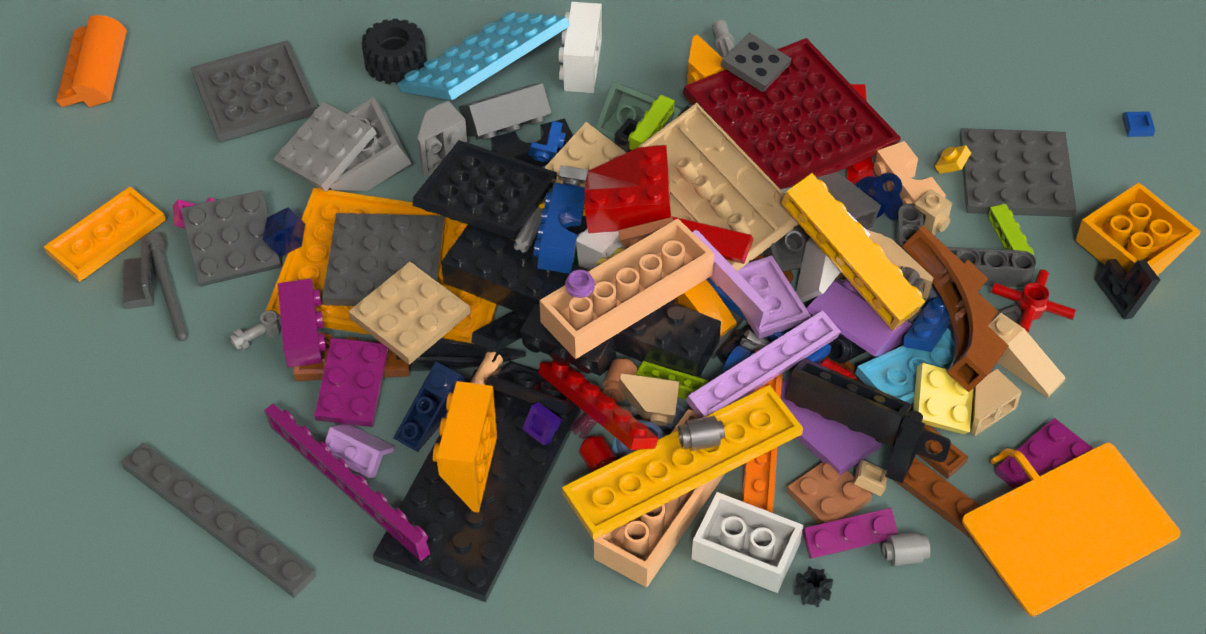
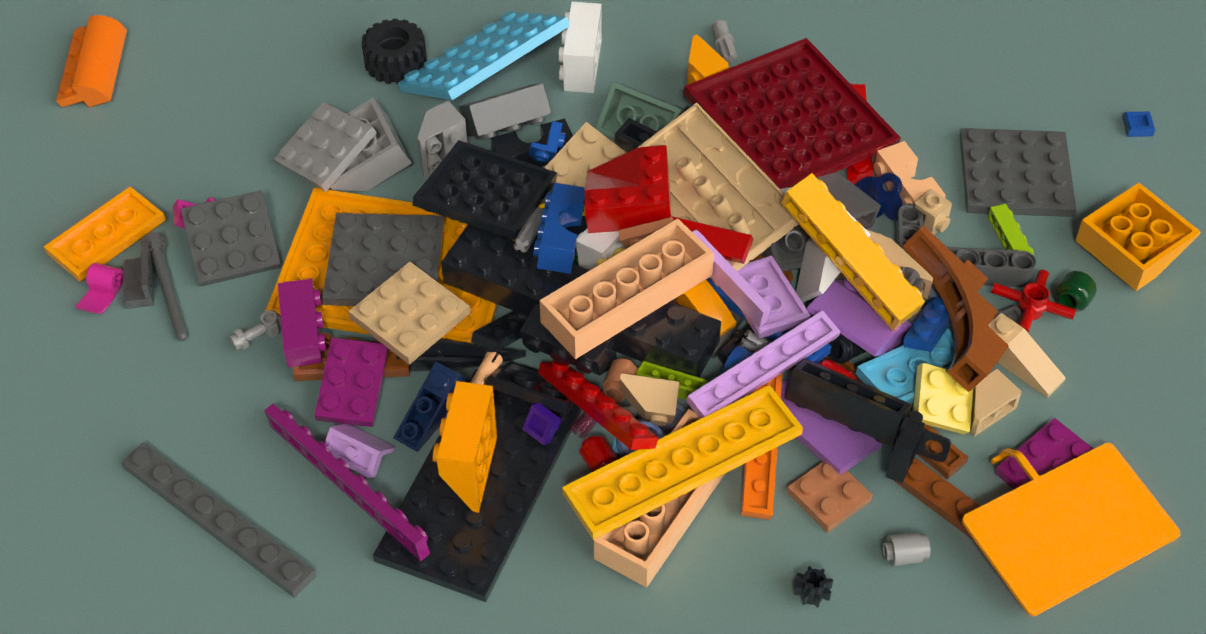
(103, 286): none -> dark pink panel
(253, 91): dark grey plate -> none
(284, 231): clear blue brick -> none
(572, 175): plate -> none
(580, 284): medium lavender plate -> none
(653, 121): lime piece -> none
(701, 433): flat silver brick -> none
(747, 542): white brick -> none
(756, 62): dark grey tile -> none
(849, 533): magenta plate -> none
(870, 477): tan tile -> none
(952, 159): yellow plate -> none
(1075, 290): none -> dark green head
(1127, 290): black plate -> none

